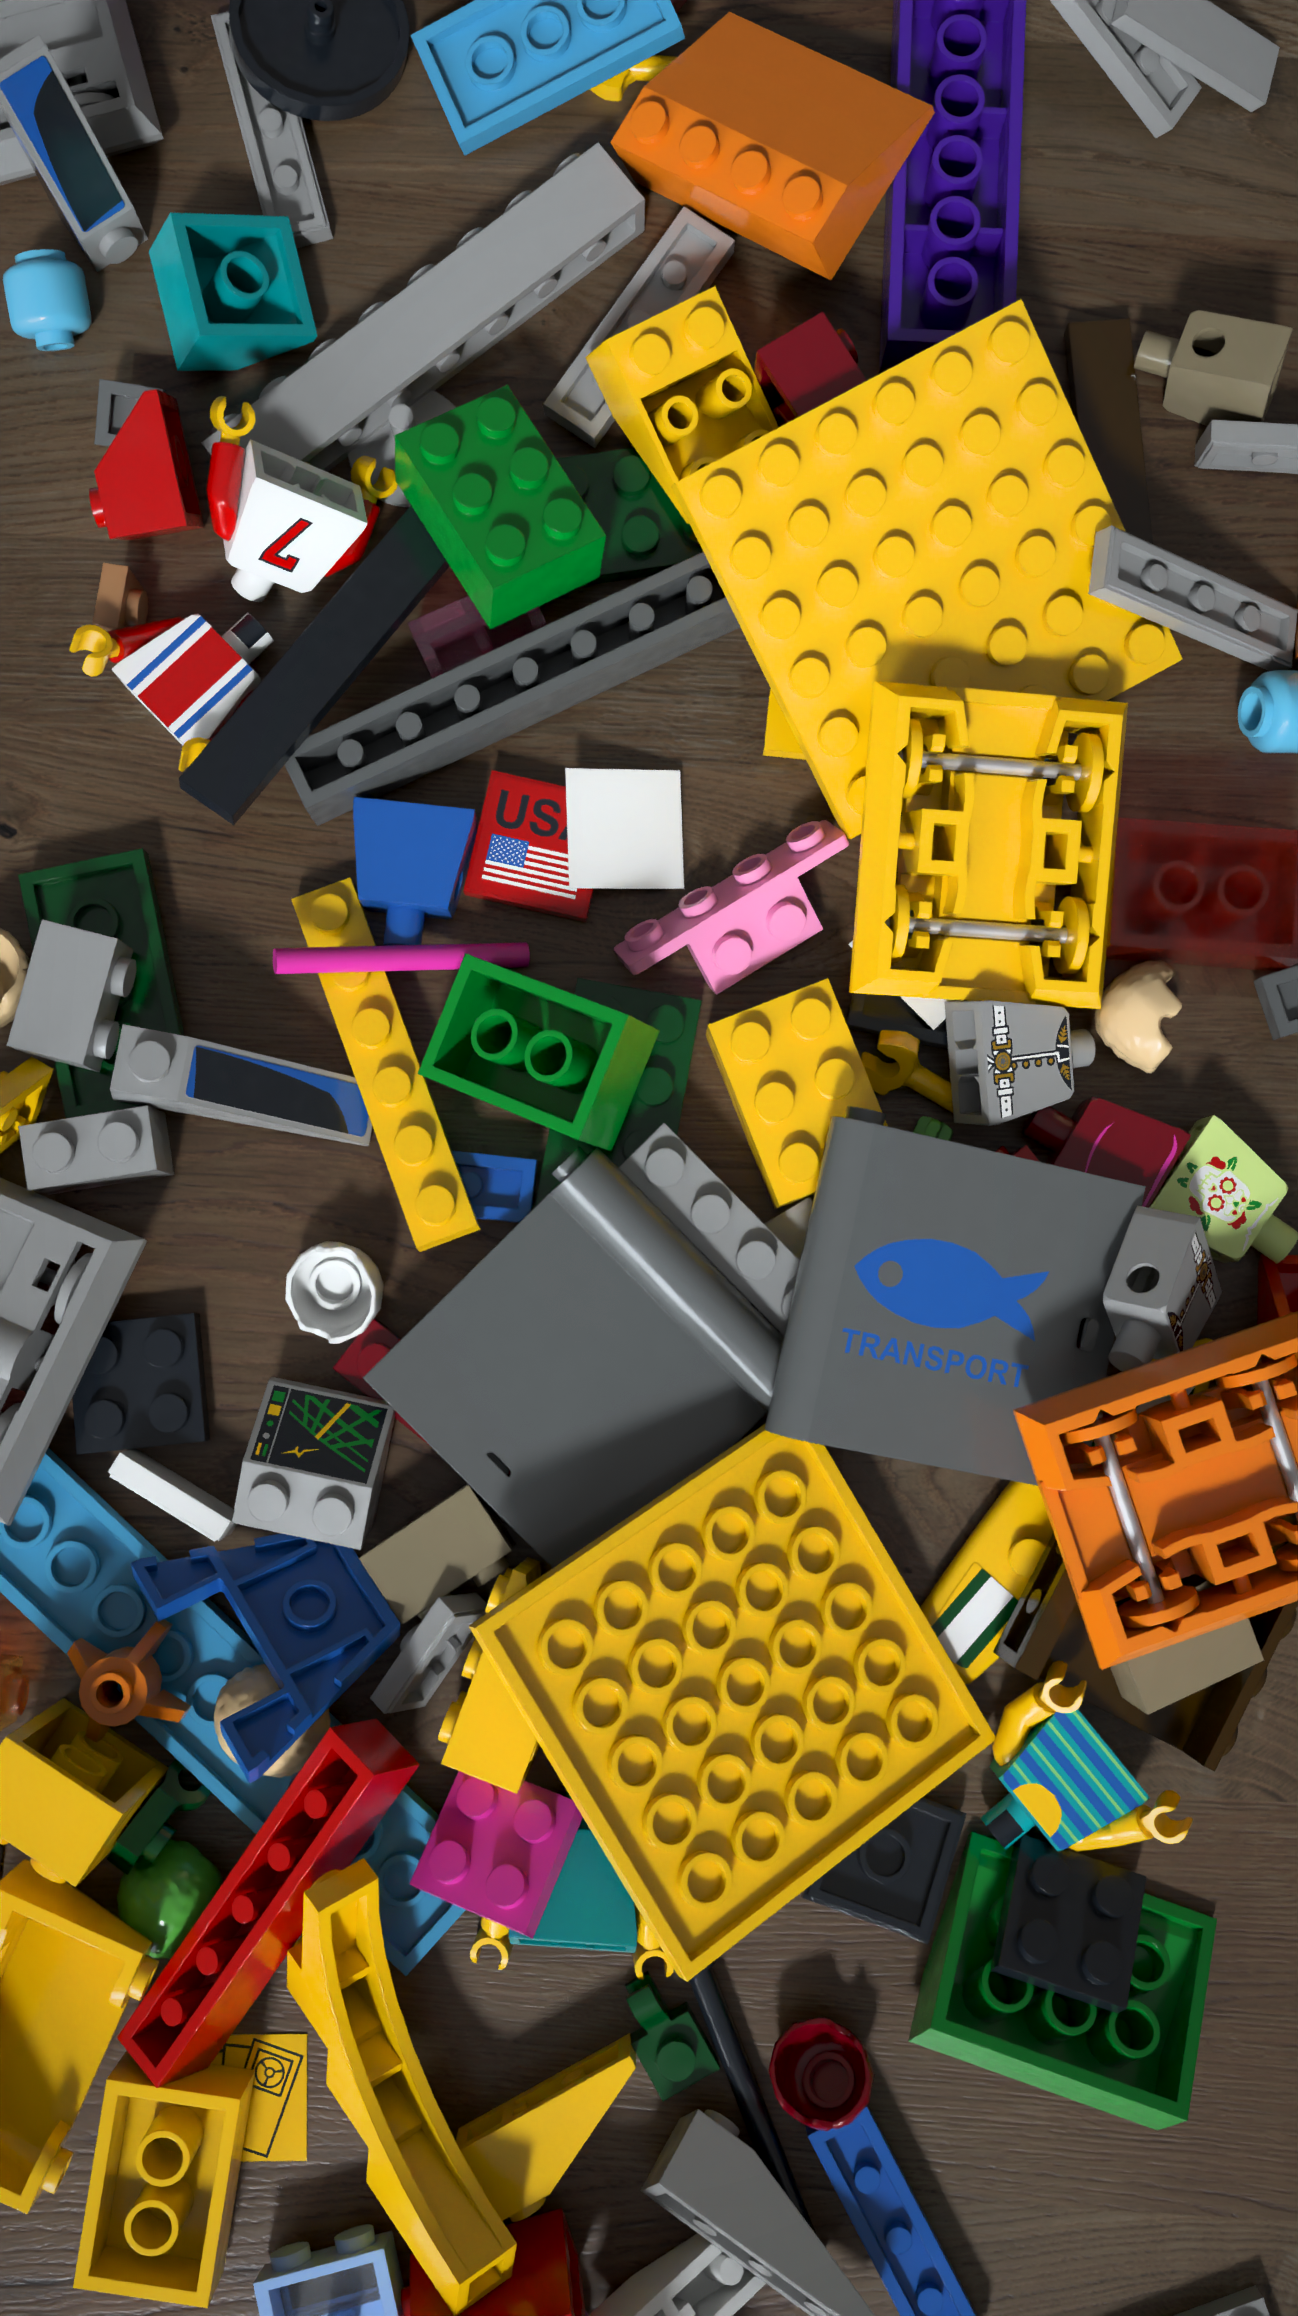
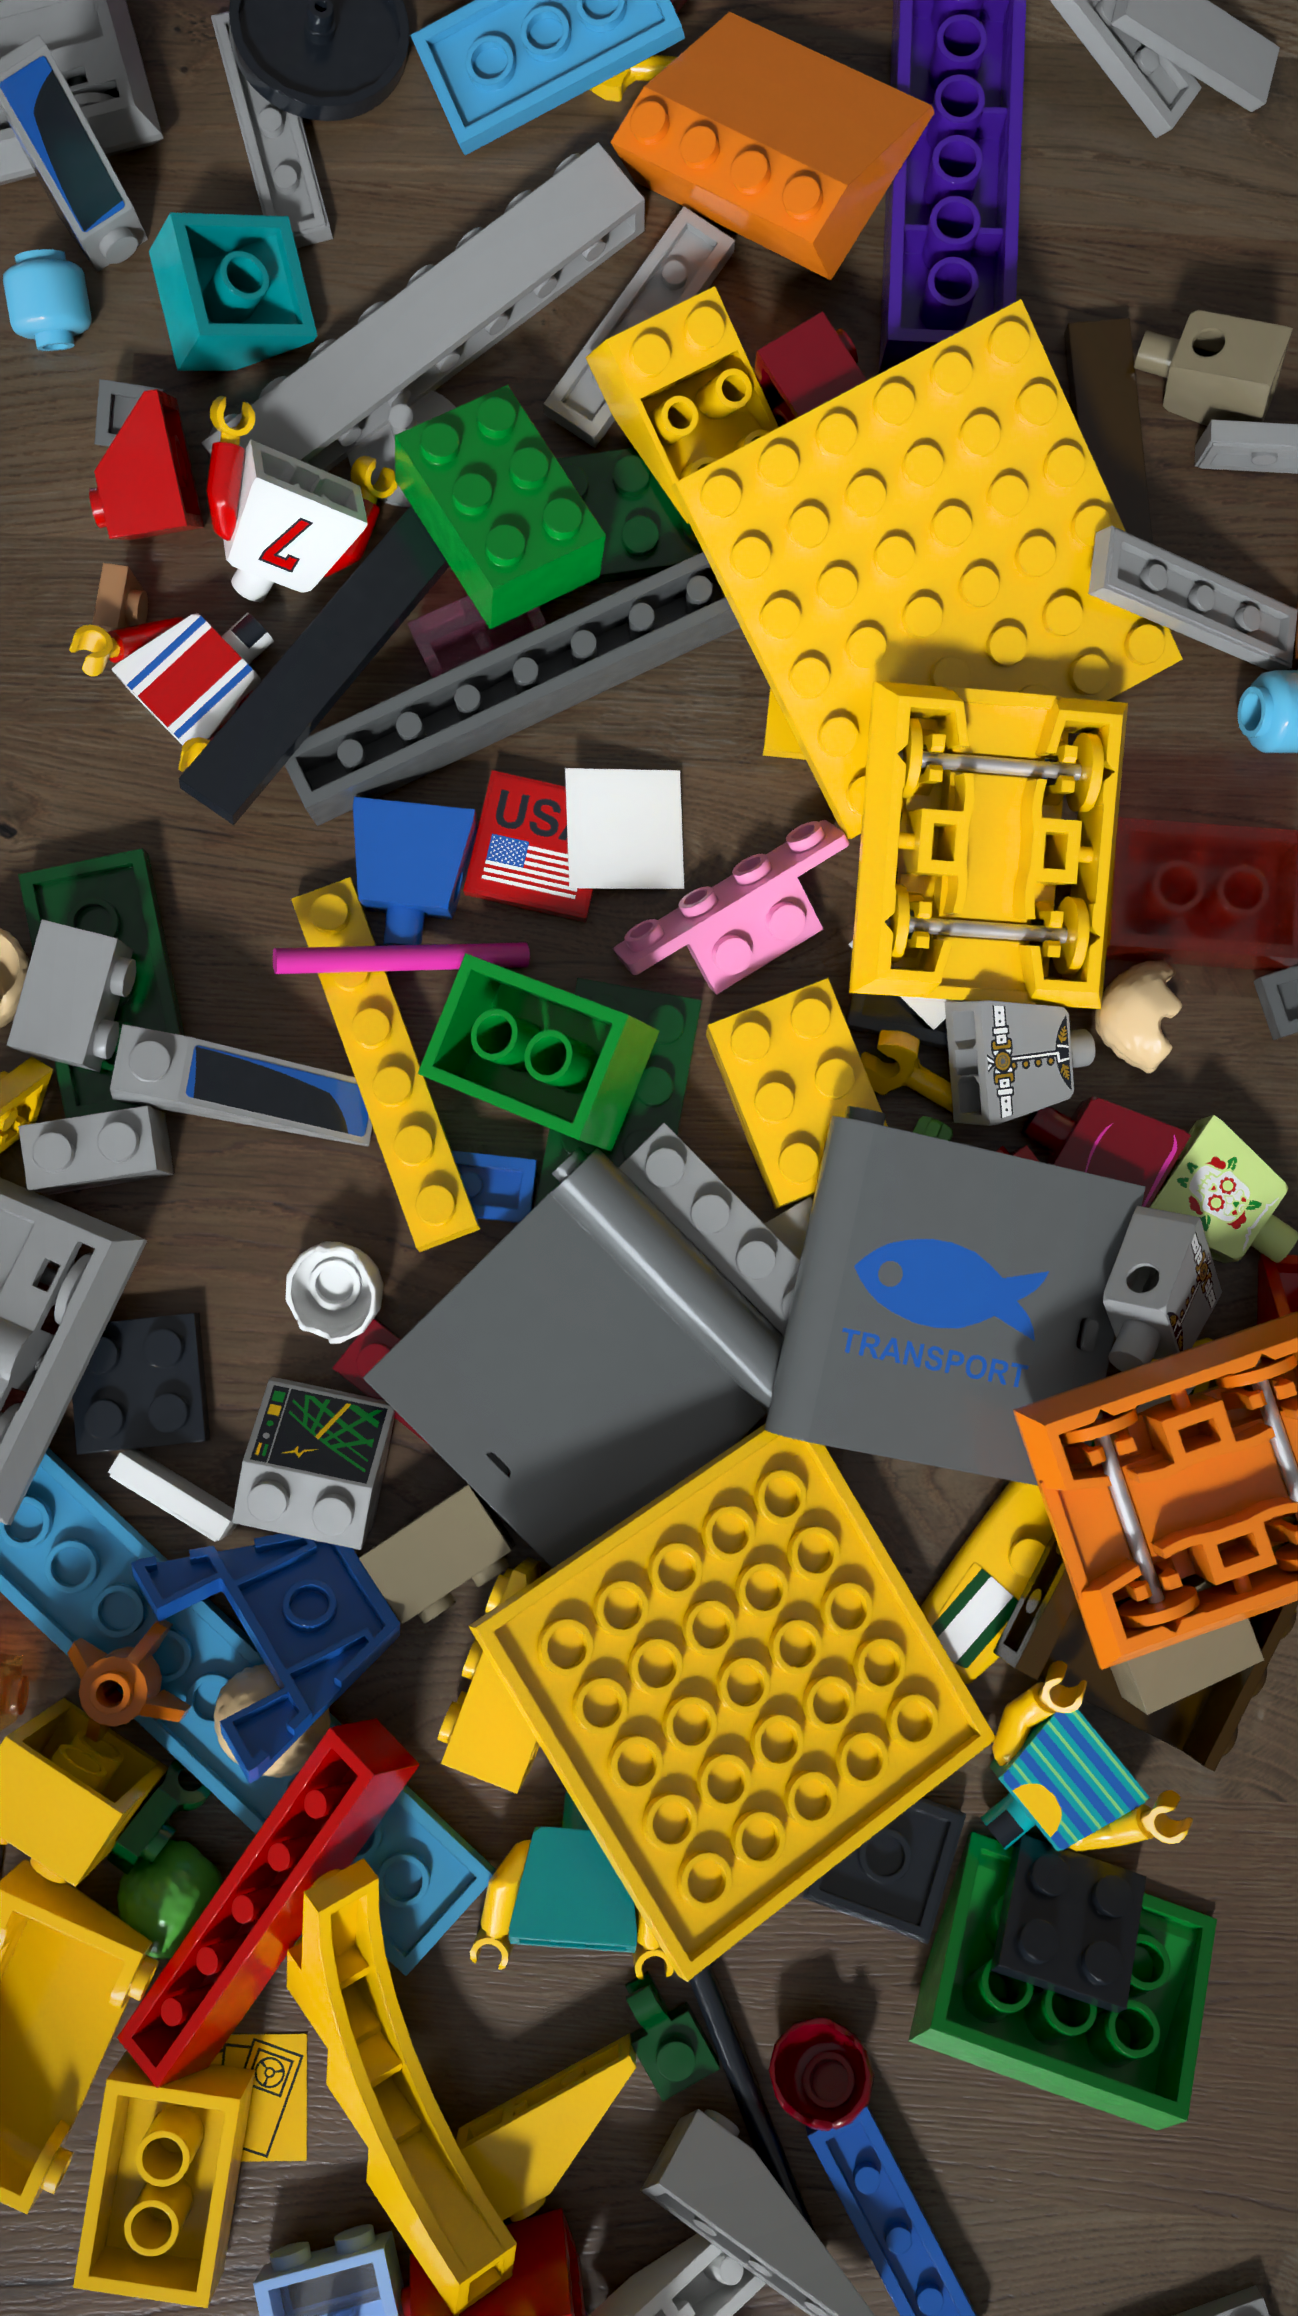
(429, 1653): light grey plate -> none
(498, 1851): dark pink plate -> none

